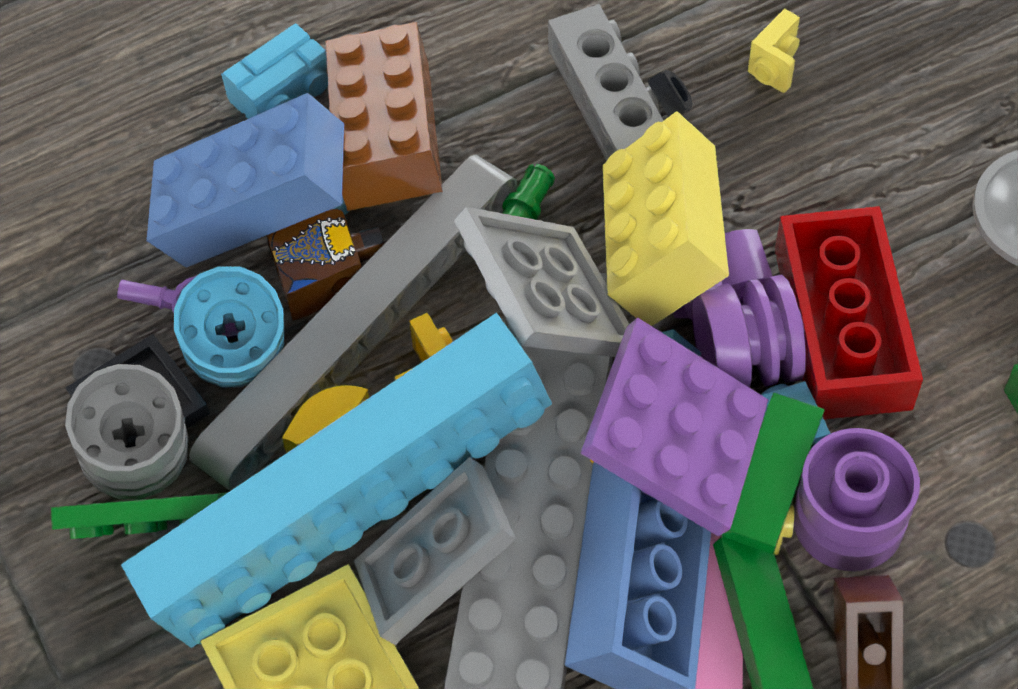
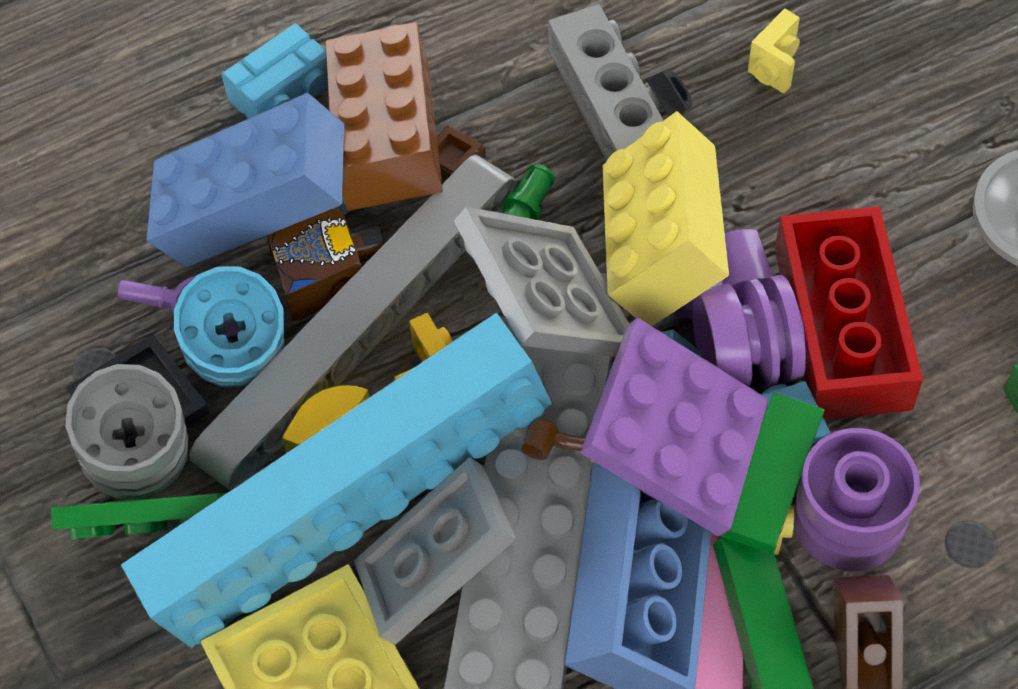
(454, 149): none -> reddish brown tile
(543, 436): none -> reddish brown hand

